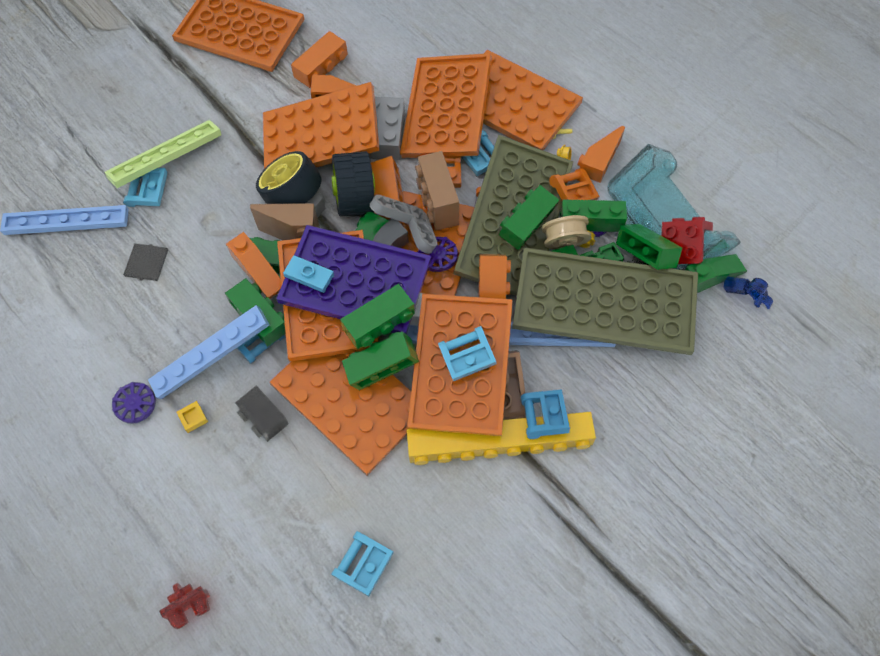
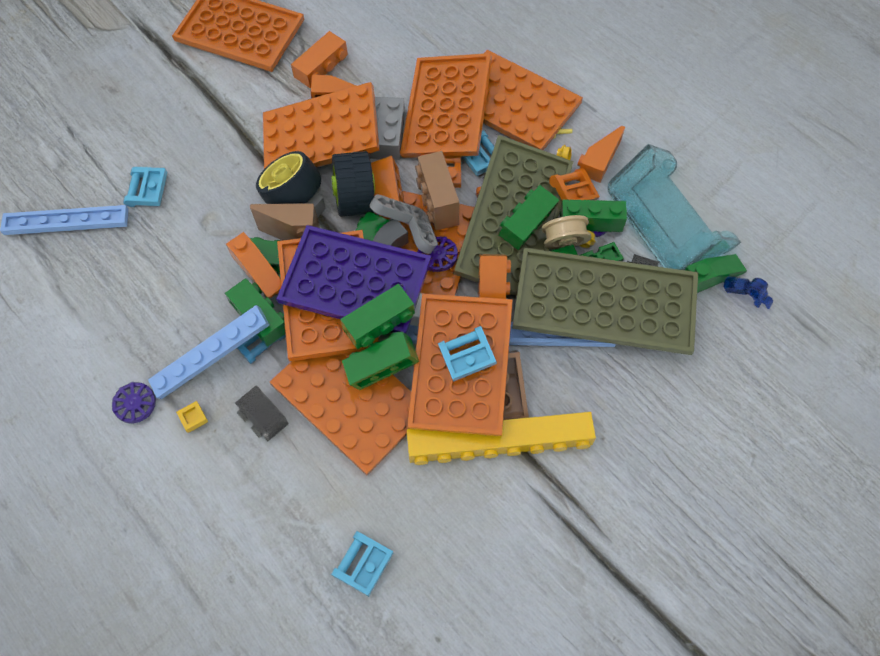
(145, 262): clear smoke piece -> none
(162, 154): yellowish green plate -> none
(175, 611): clear red hips -> none
(308, 274): medium azure plate -> none
(552, 410): dark azure plate -> none
(649, 246): green brick -> none
(688, 236): red bracket -> none

